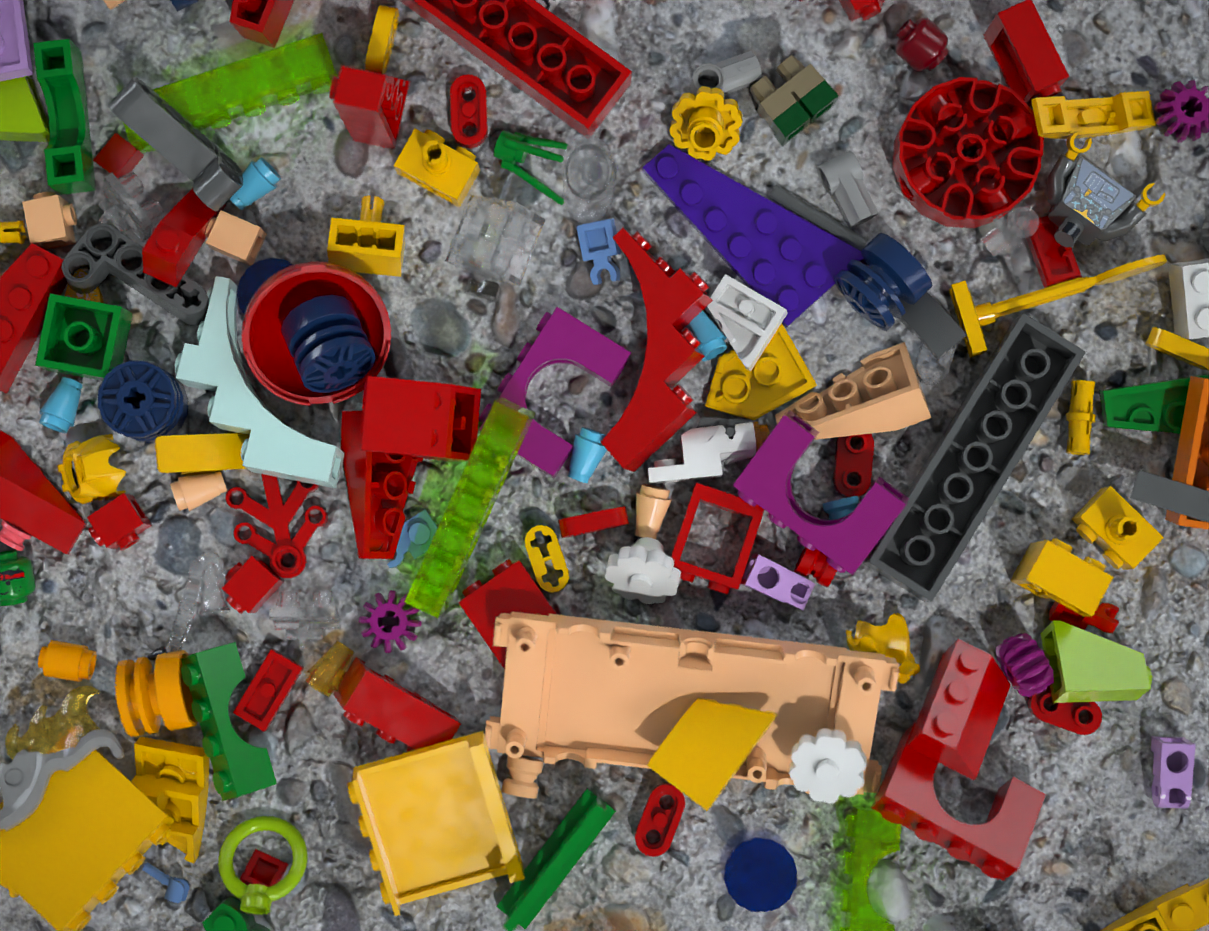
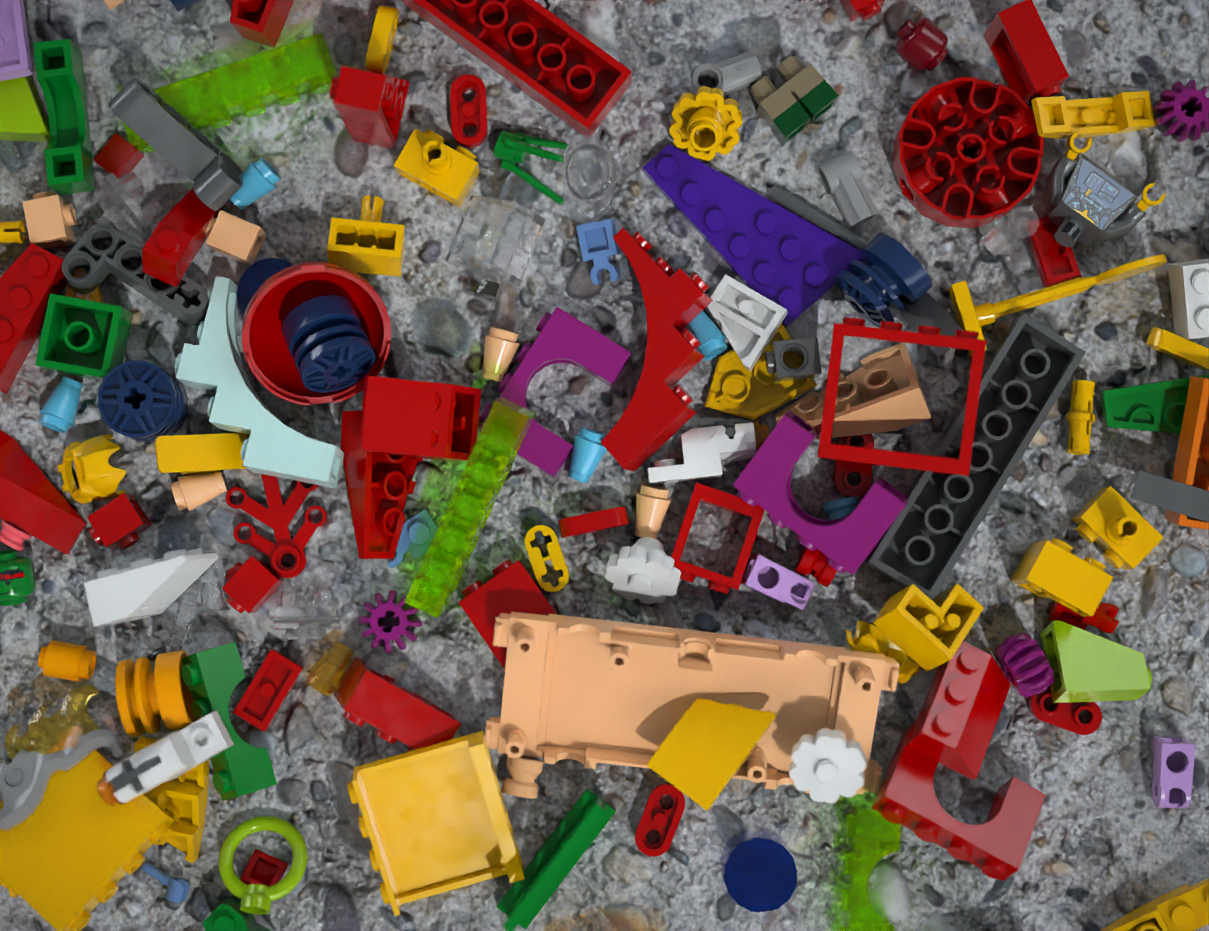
(144, 587): none -> white slope
(164, 760): none -> white plate
(498, 353): none -> light nougat cone
(807, 350): none -> dark grey brick
(924, 336): none -> red window
(929, 628): none -> yellow brick

